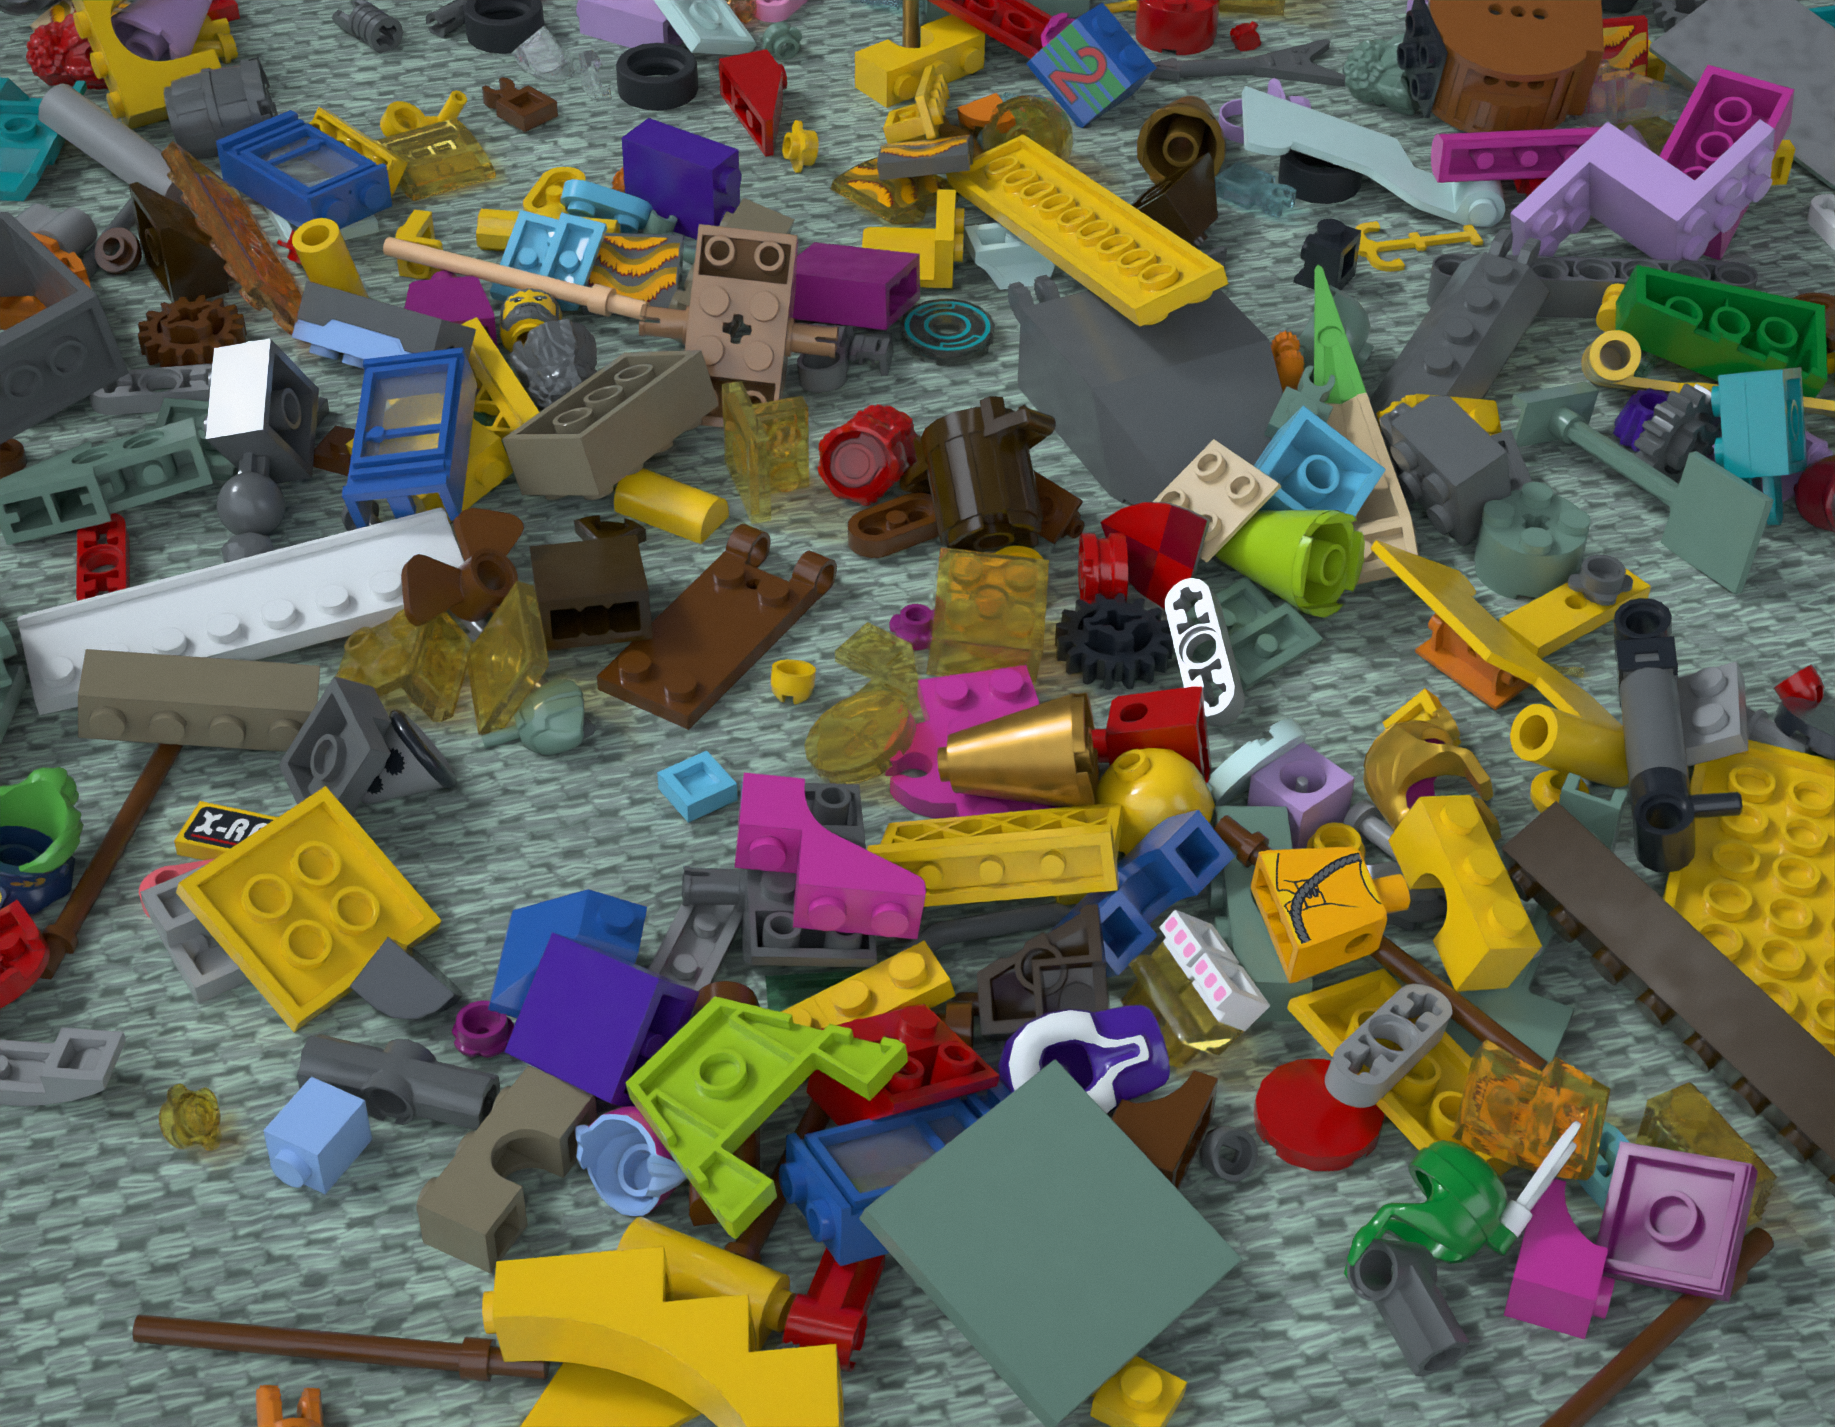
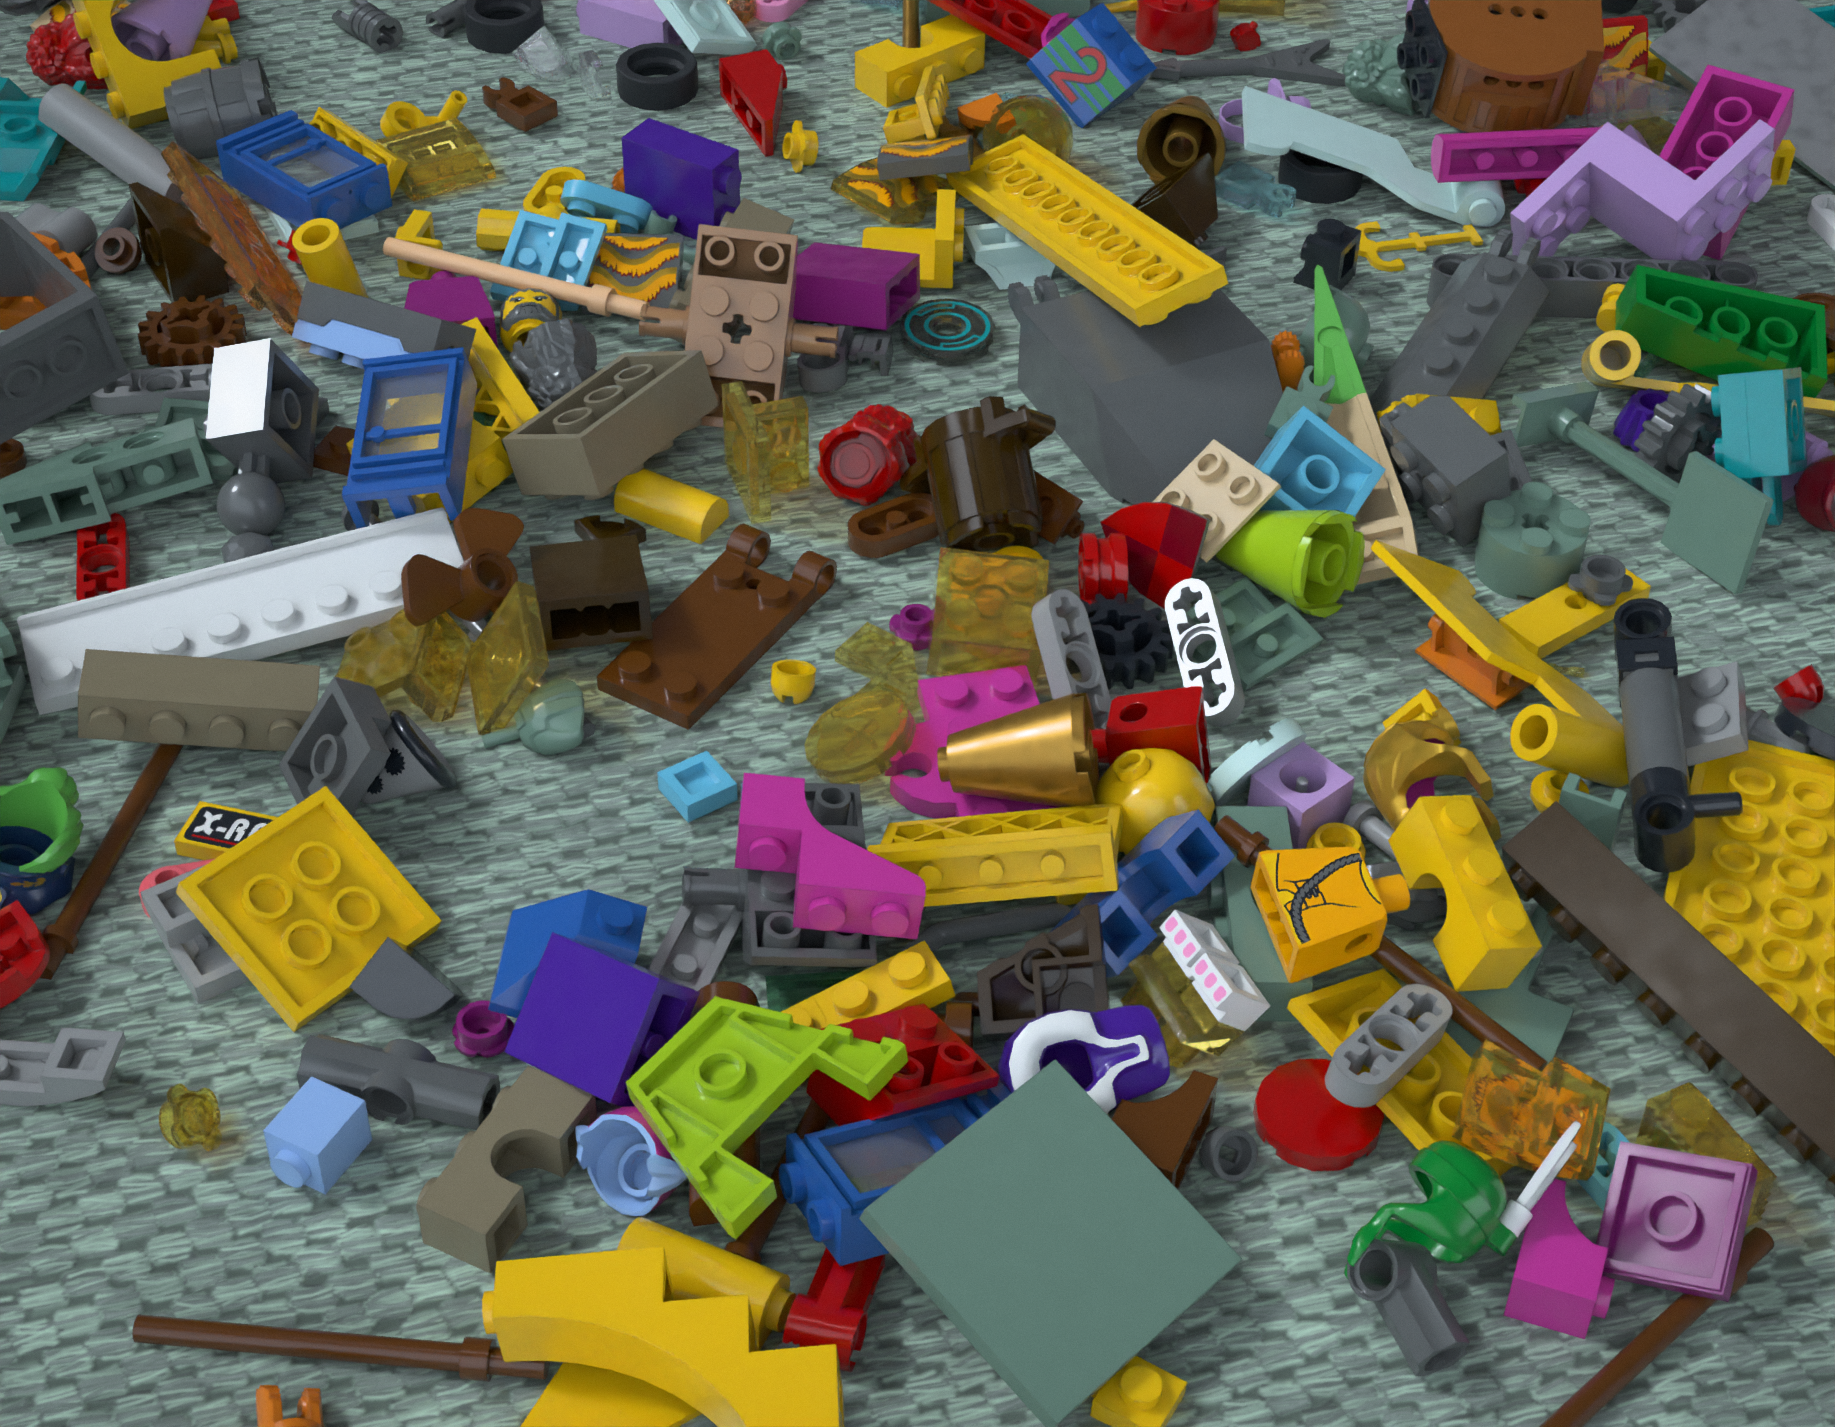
(1061, 620): none -> light grey beam

